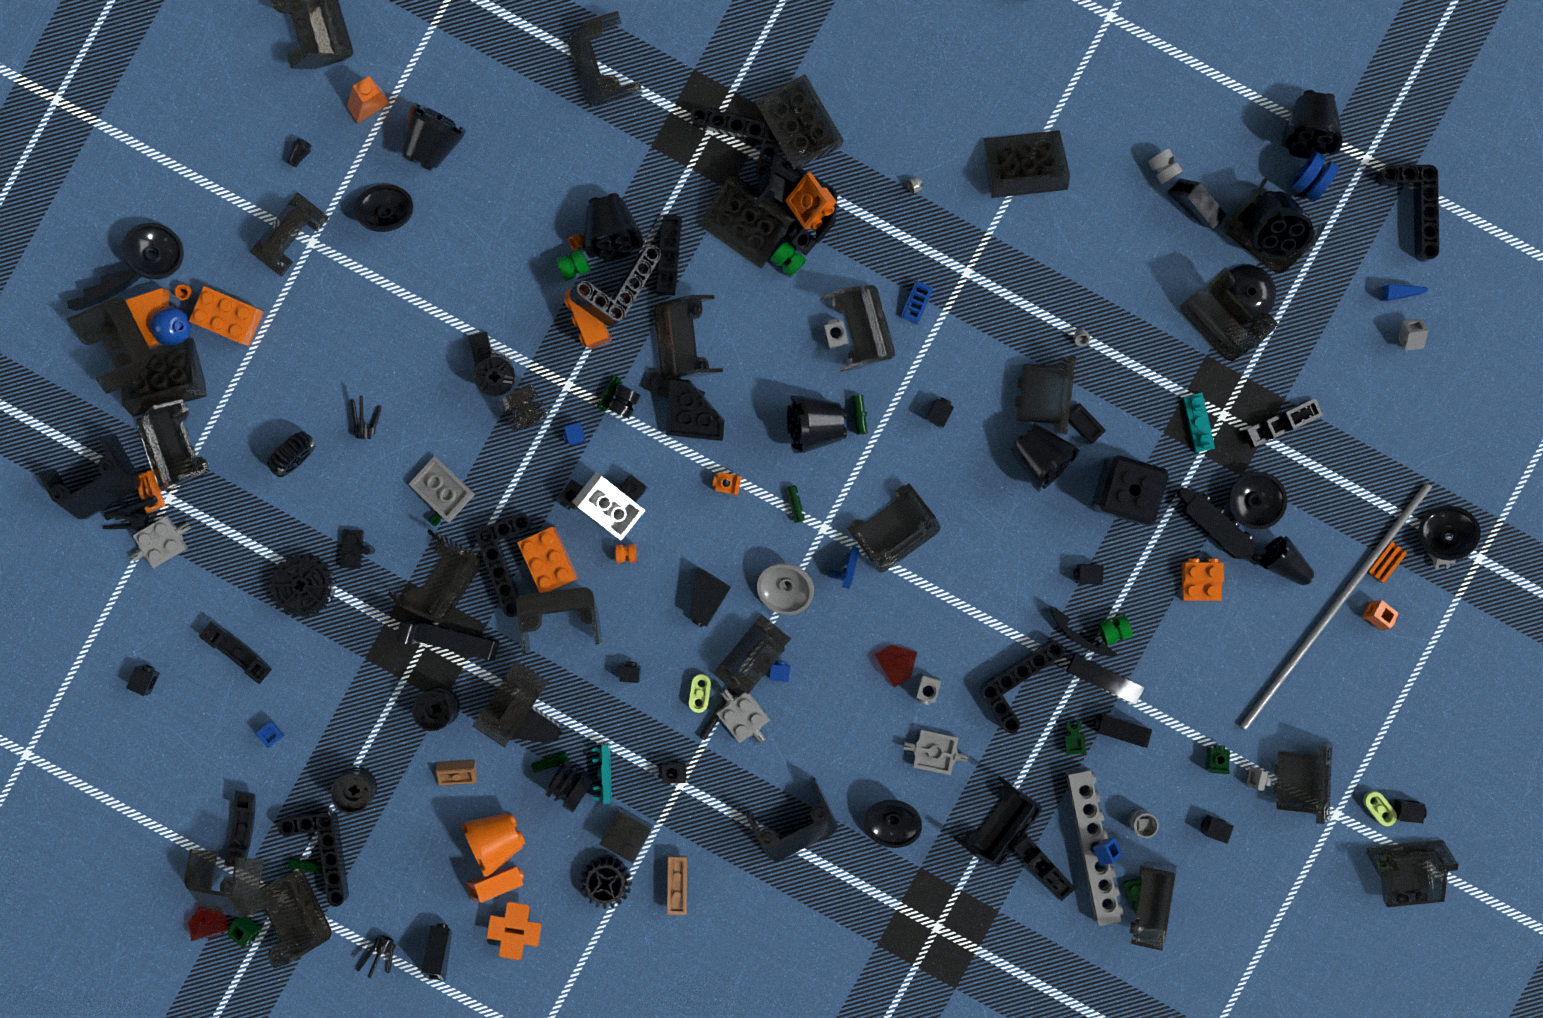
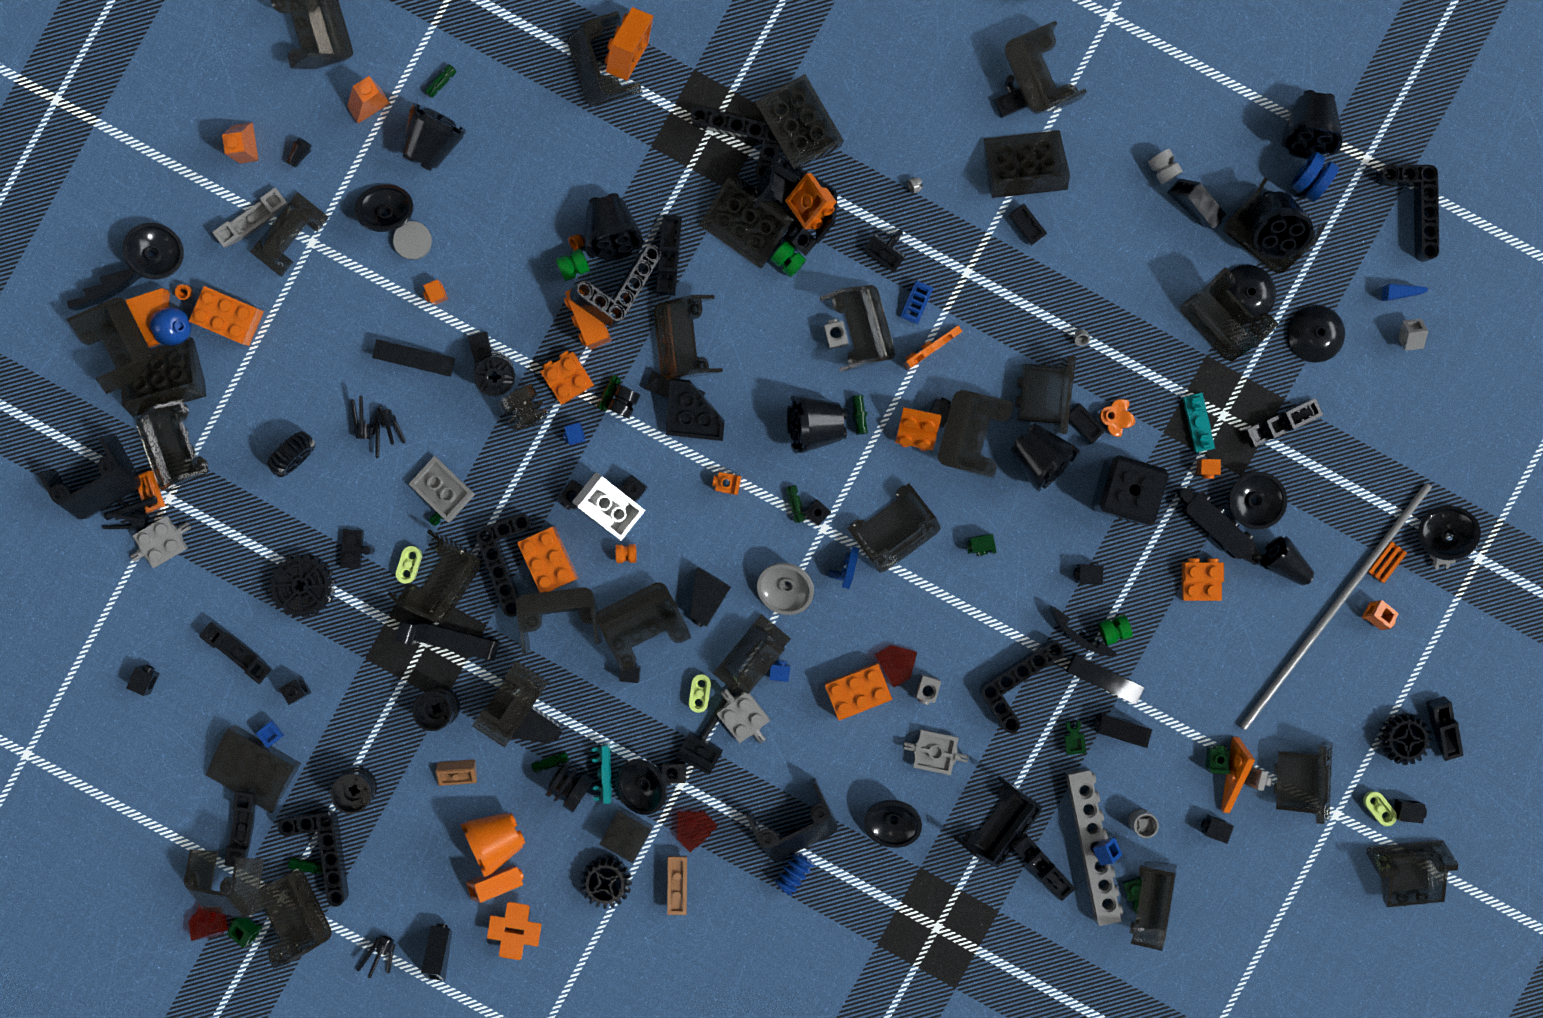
(240, 143): none -> orange slope
(251, 219): none -> light grey slope
(251, 767): none -> clear smoke slope
(295, 690): none -> black brick
(386, 419): none -> black plant
(409, 564): none -> yellowish green plate
(412, 240): none -> light grey tile
(413, 358): none -> black slope
(435, 292): none -> orange plate
(440, 80): none -> dark green axle
(566, 377): none -> orange plate
(628, 43): none -> orange brick
(635, 791): none -> black dish
(640, 619): none -> clear smoke windscreen
(694, 828): none -> clear red plate
(699, 753): none -> black plate
(794, 873): none -> blue piece
(817, 519): none -> black plate
(858, 691): none -> orange brick
(885, 251): none -> black plate
(918, 429): none -> orange plate
(929, 347): none -> orange wing
(967, 431): none -> clear smoke windscreen
(981, 545): none -> dark green brick
(1012, 101): none -> black plate
(1027, 224): none -> black plate
(1032, 73): none -> clear smoke windscreen
(1119, 417): none -> orange plate
(1208, 468): none -> orange plate
(1239, 766): none -> orange wing
(1304, 336): none -> black dish
(1406, 754): none -> black gear
(1445, 728): none -> black slope

